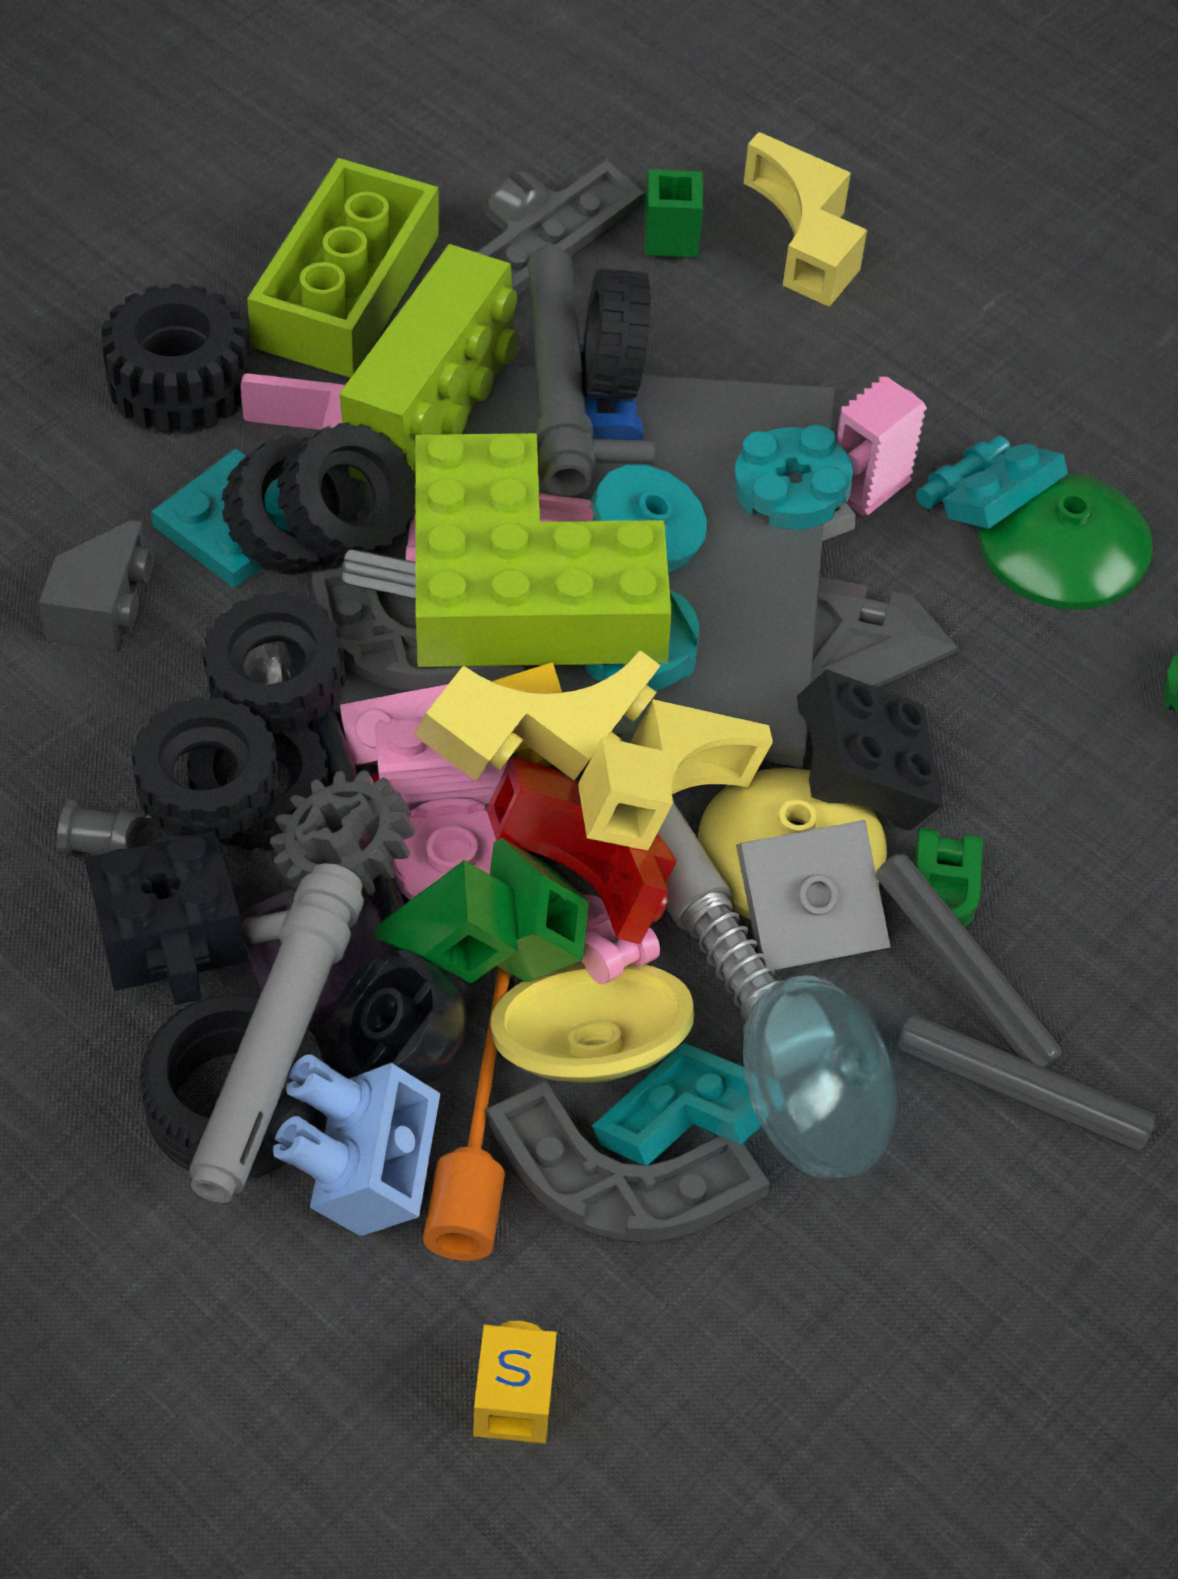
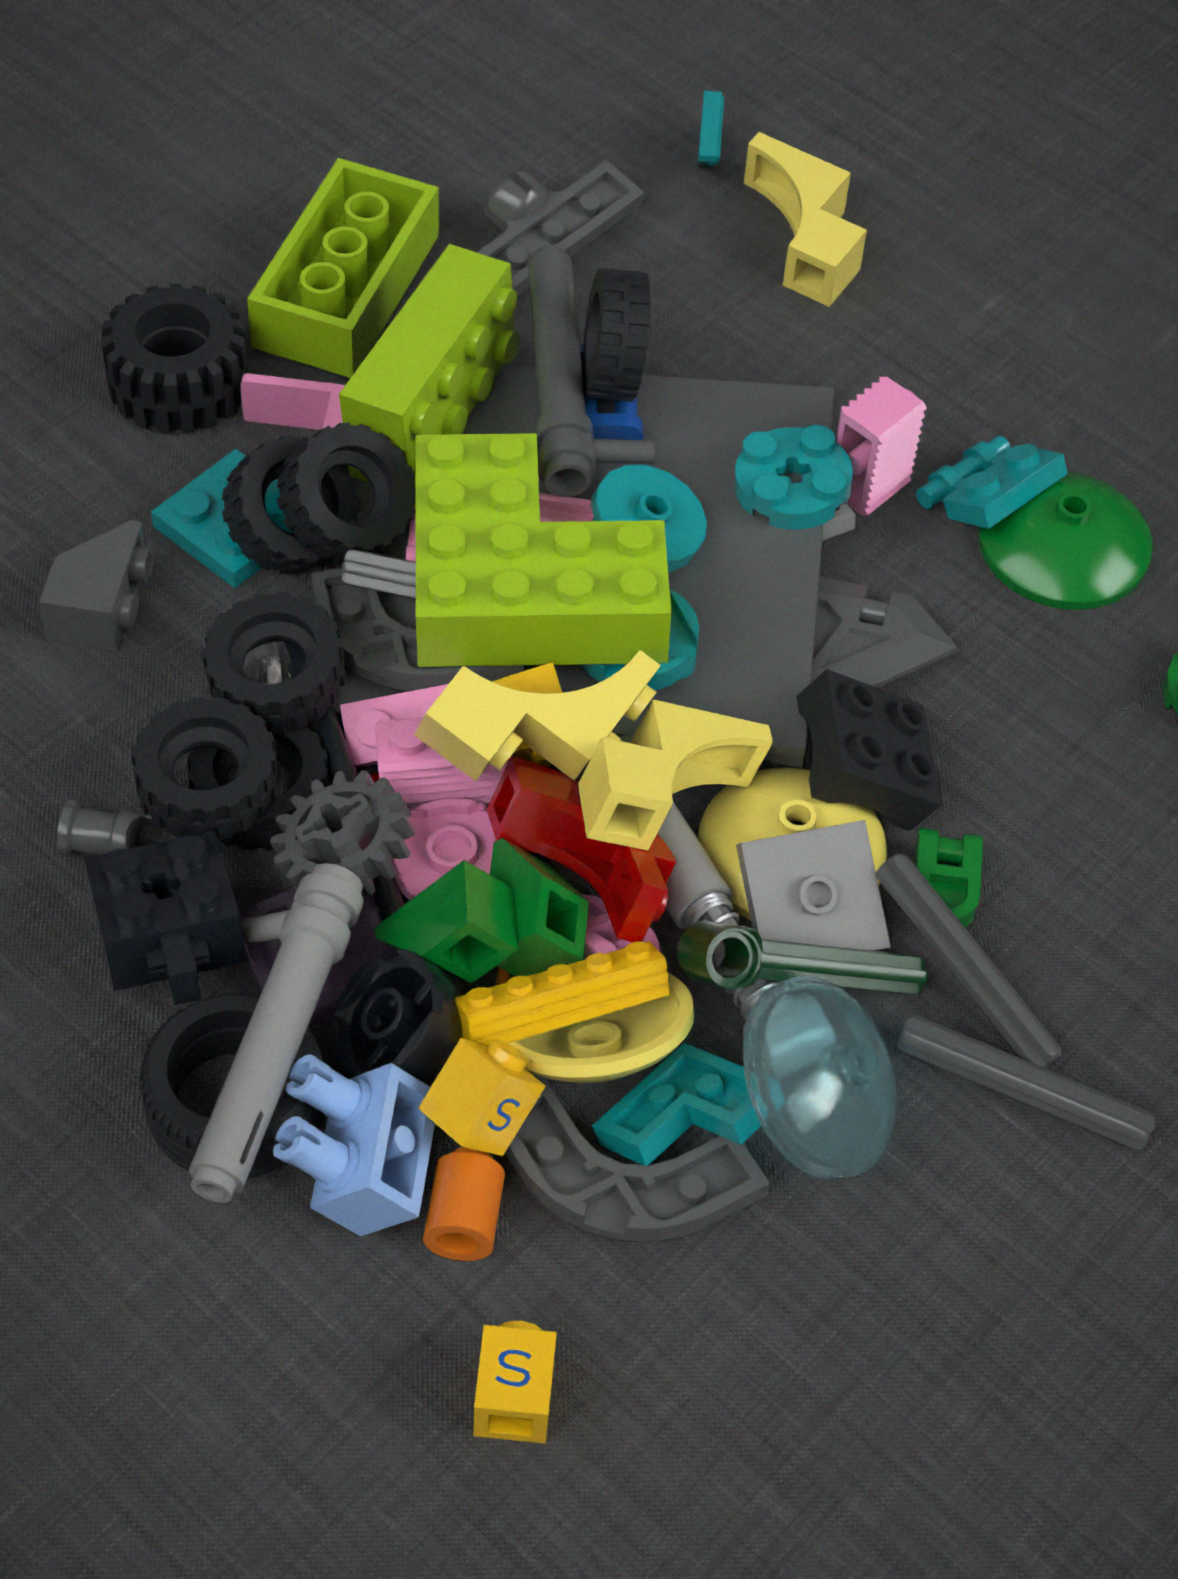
(482, 1095): none -> yellow brick
(564, 994): none -> yellow piece
(672, 212): green slope -> none
(710, 129): none -> teal tile
(755, 958): none -> dark green axle

